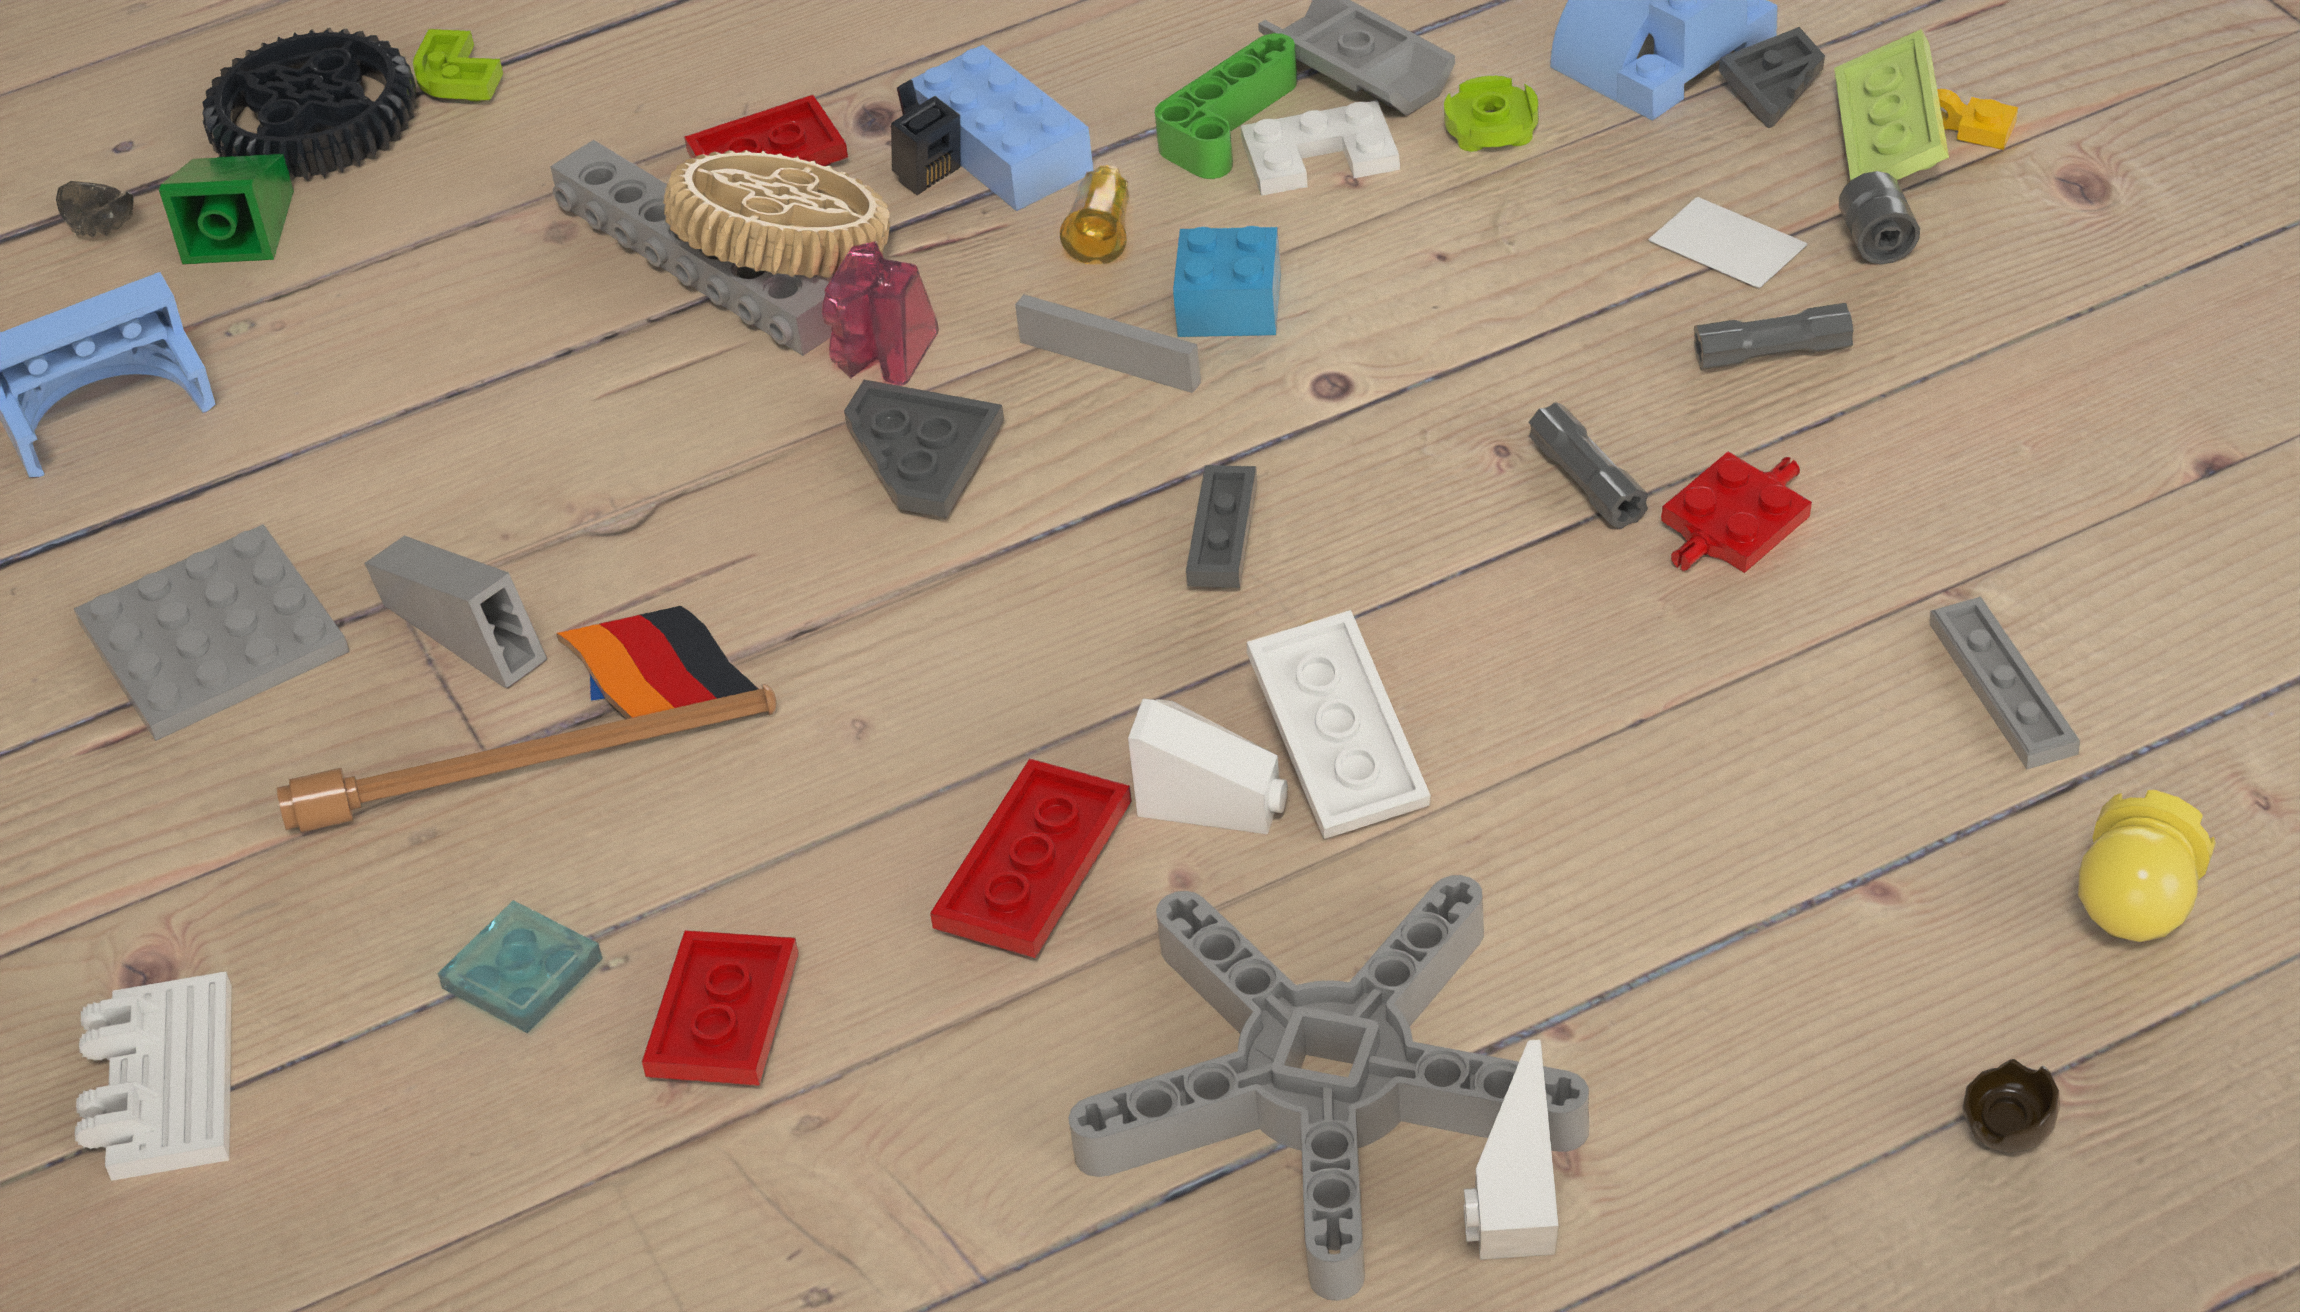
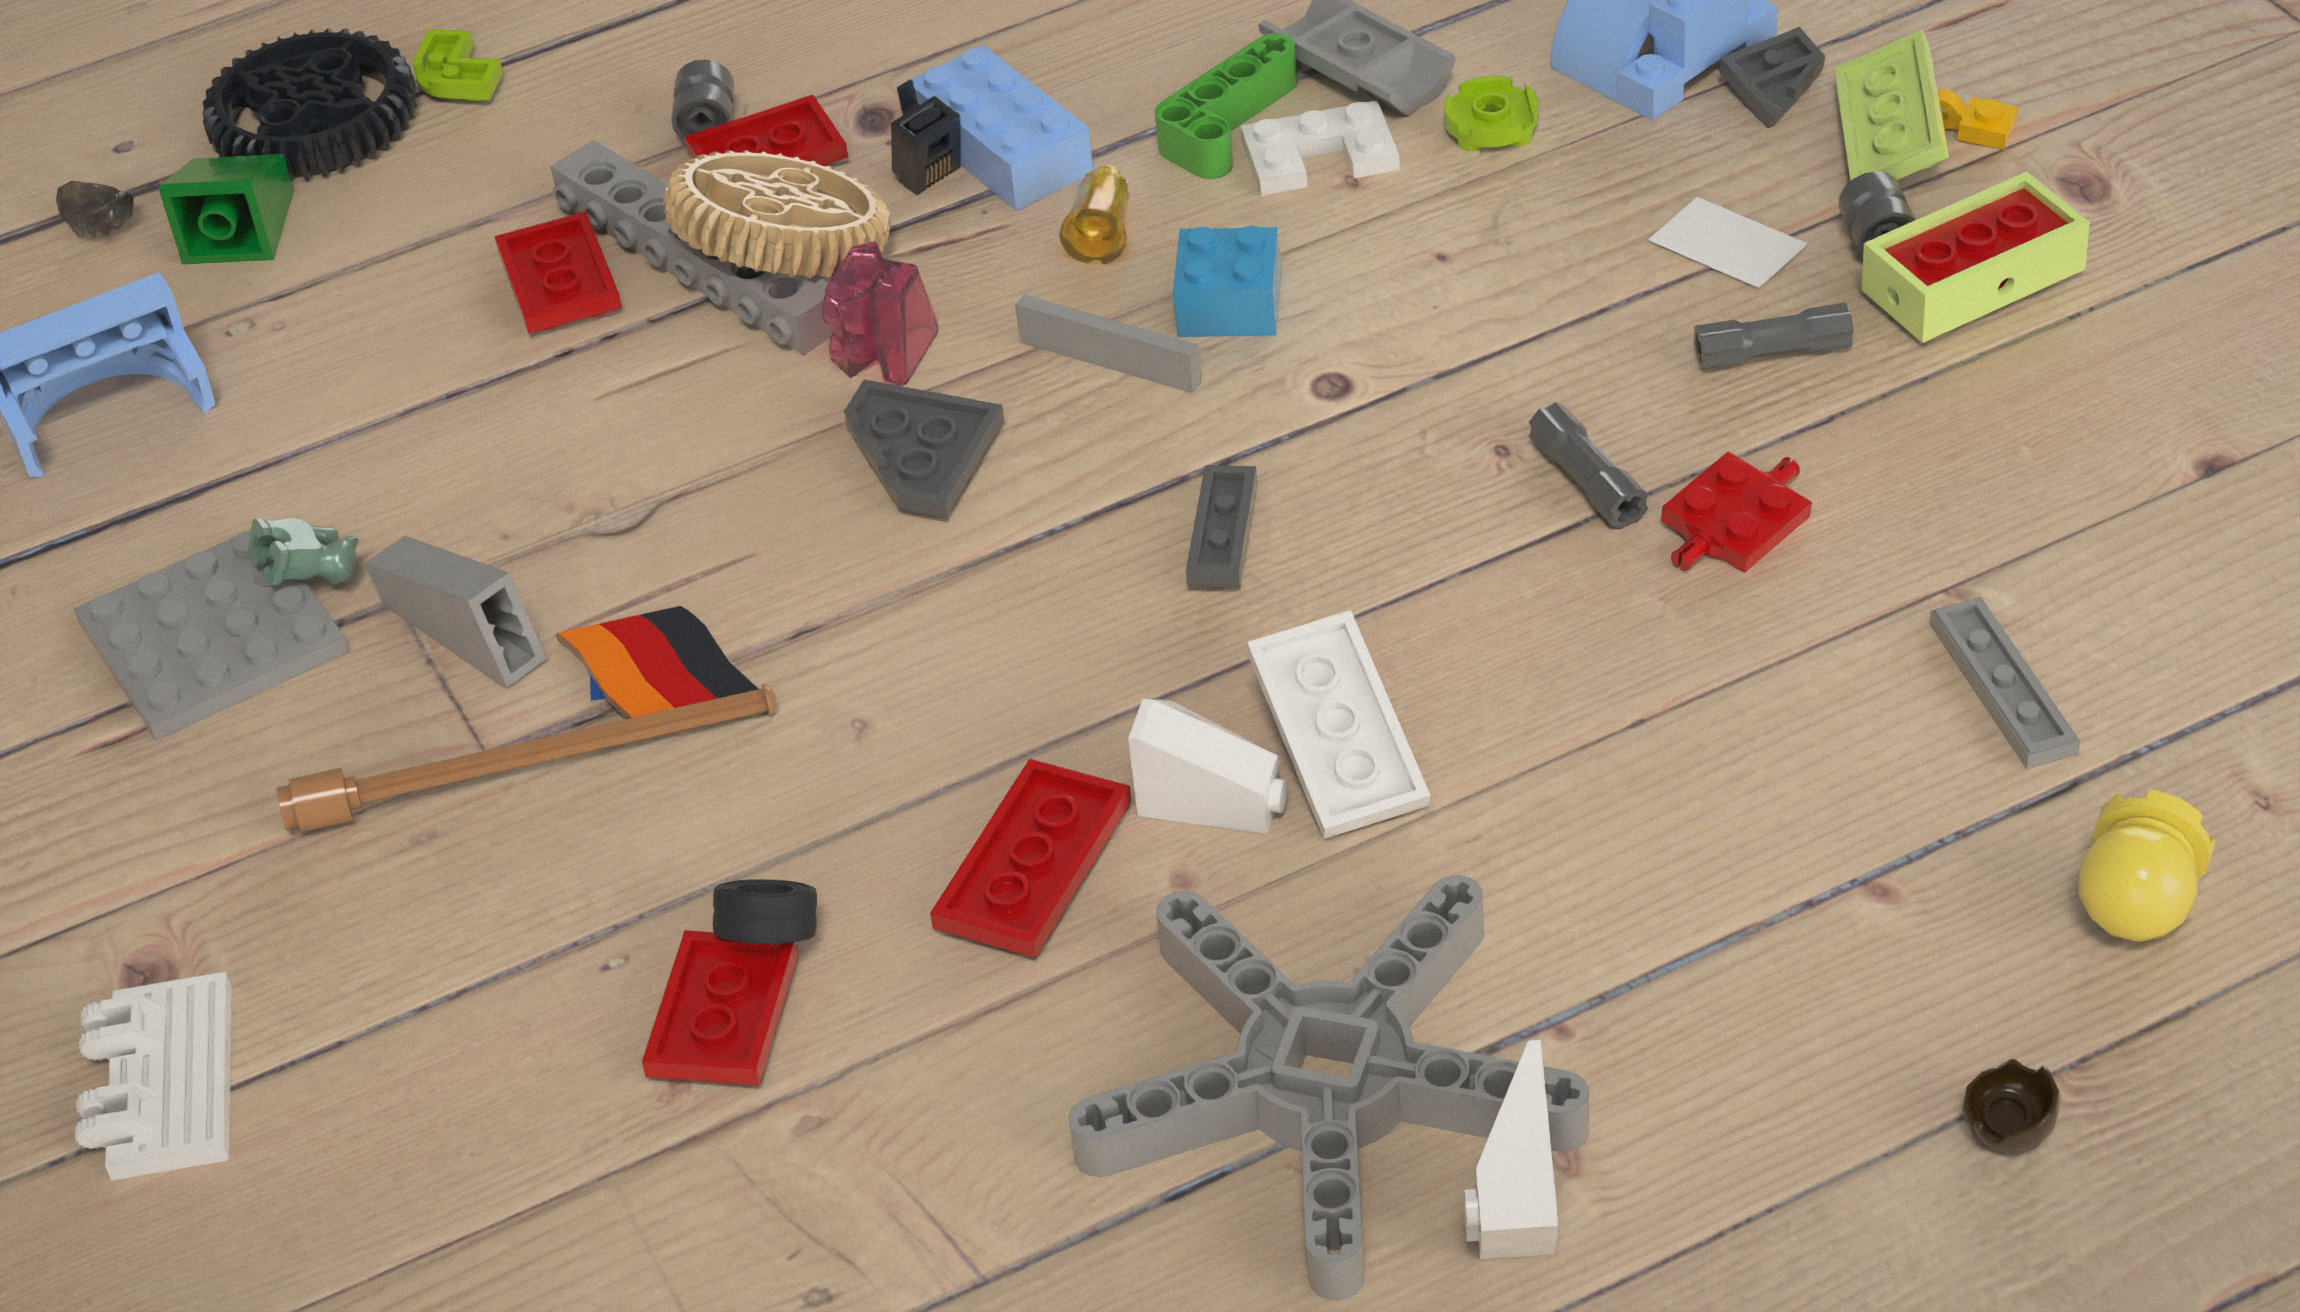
(301, 551): none -> sand green animal
(520, 966): clear light blue plate -> none
(557, 272): none -> red plate
(702, 97): none -> dark grey wheel
(764, 911): none -> black tyre
(1974, 256): none -> yellowish green brick

